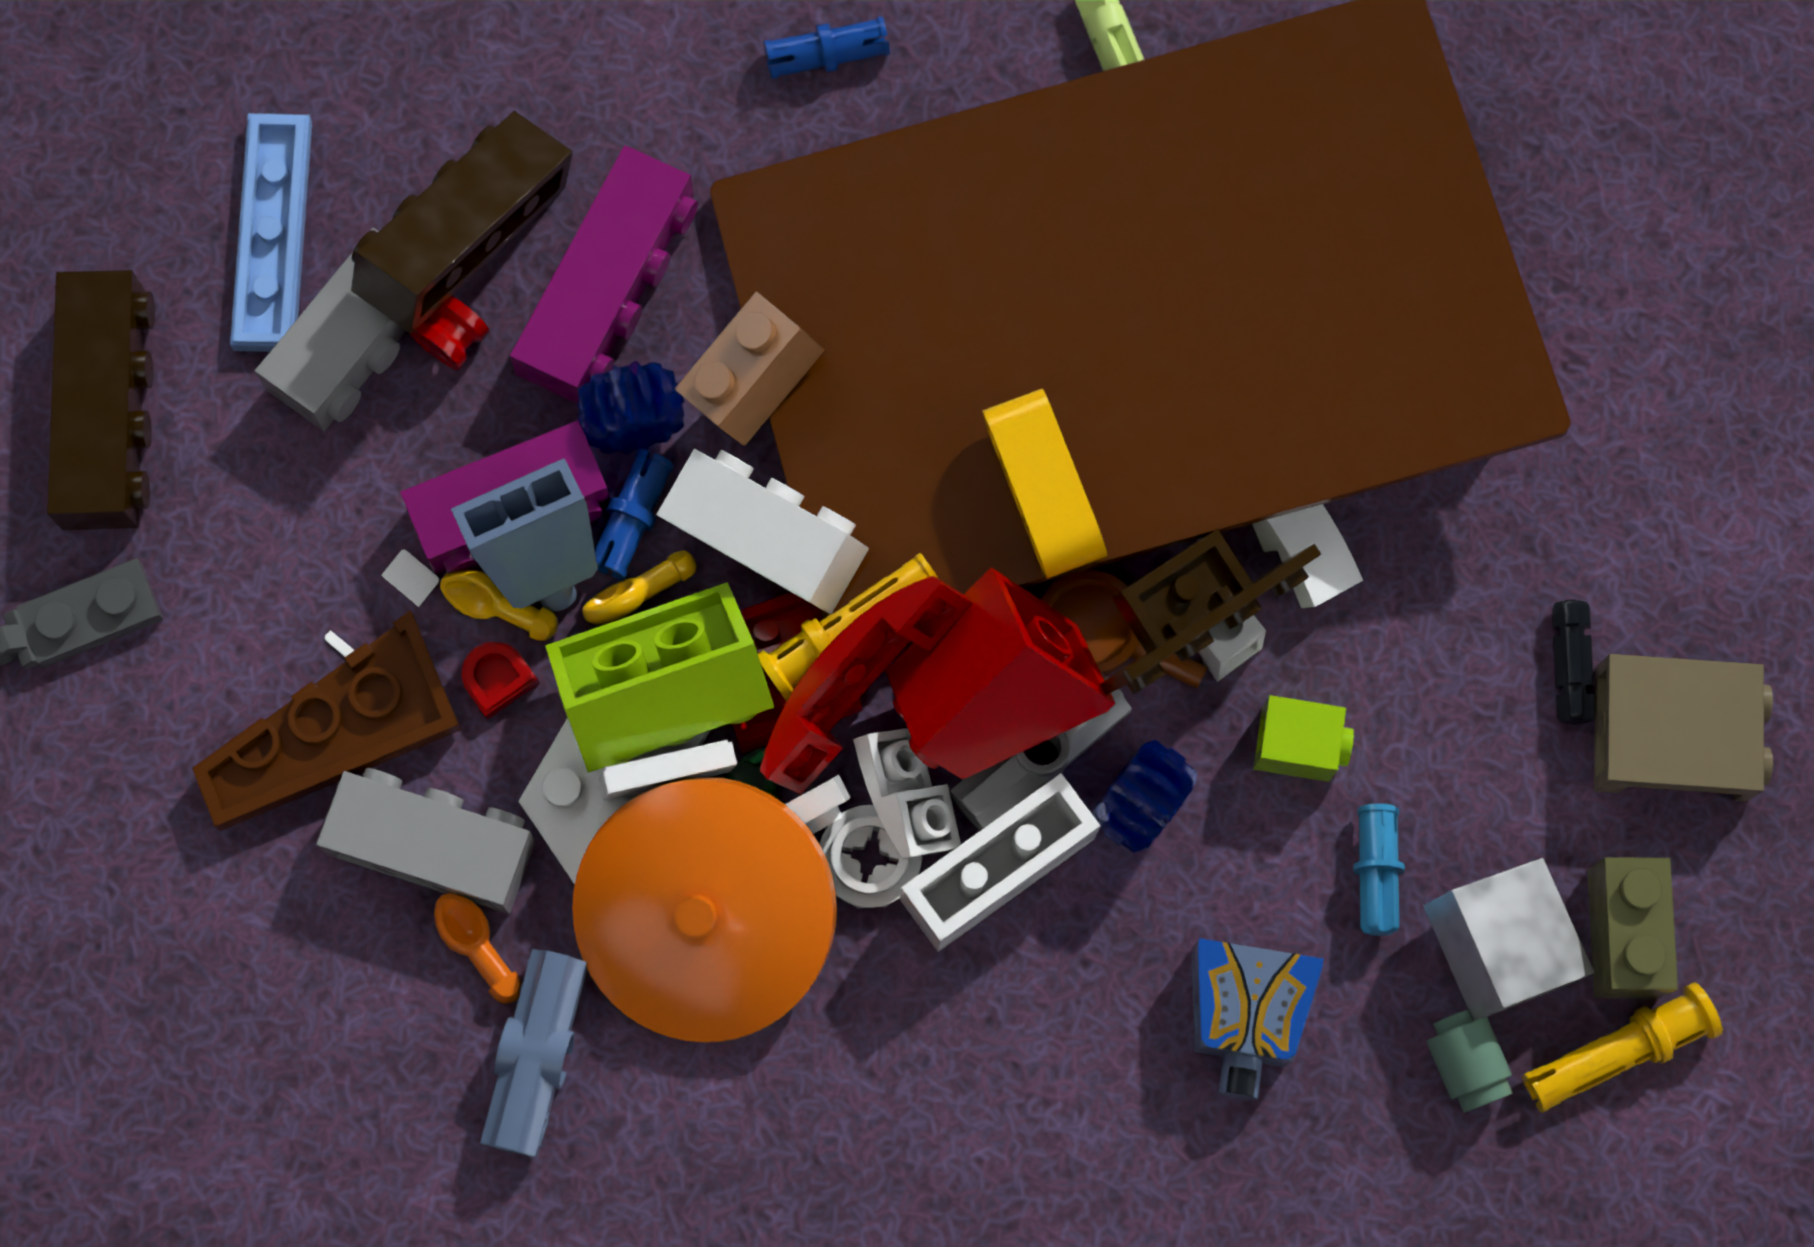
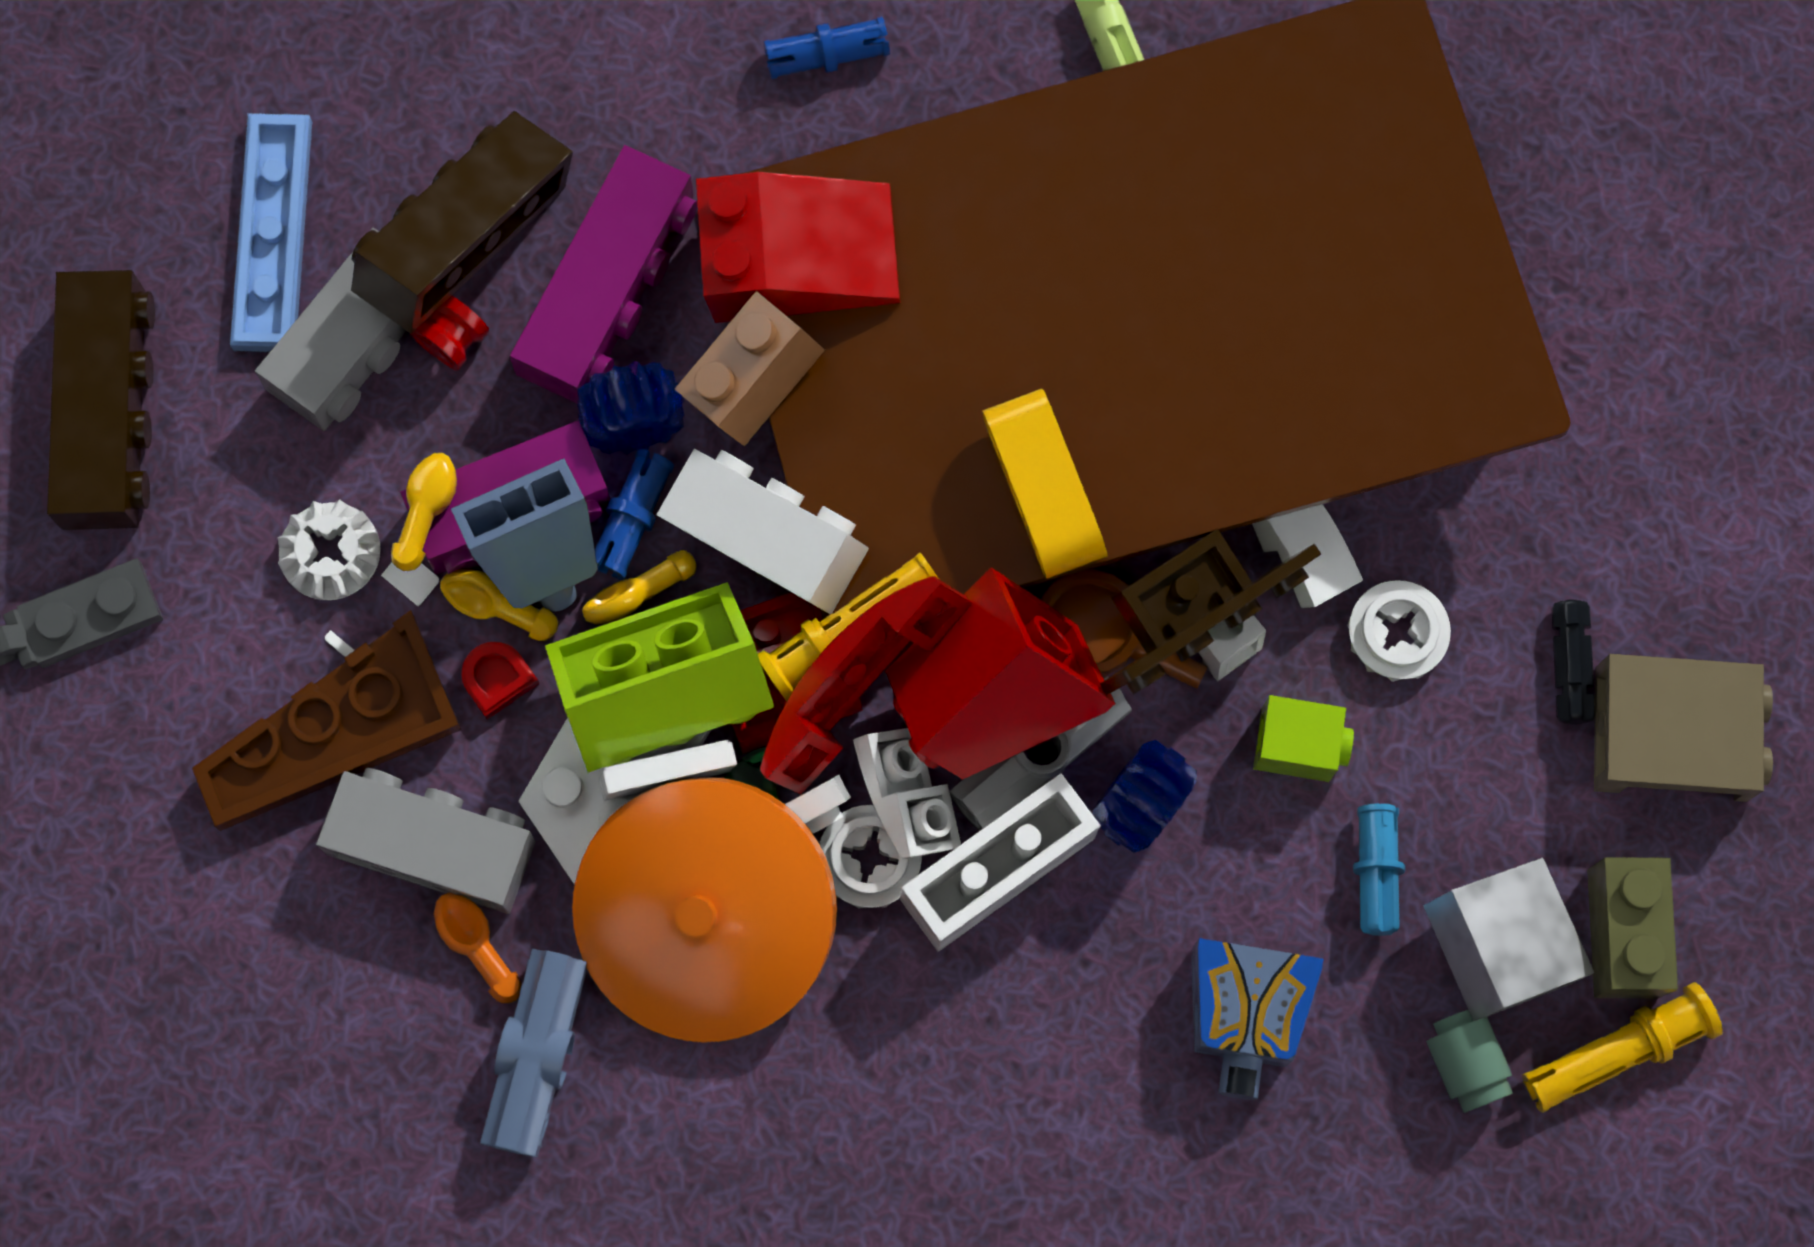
(328, 578): none -> white gear
(428, 495): none -> yellow piece
(796, 243): none -> red slope
(1428, 629): none -> white gear

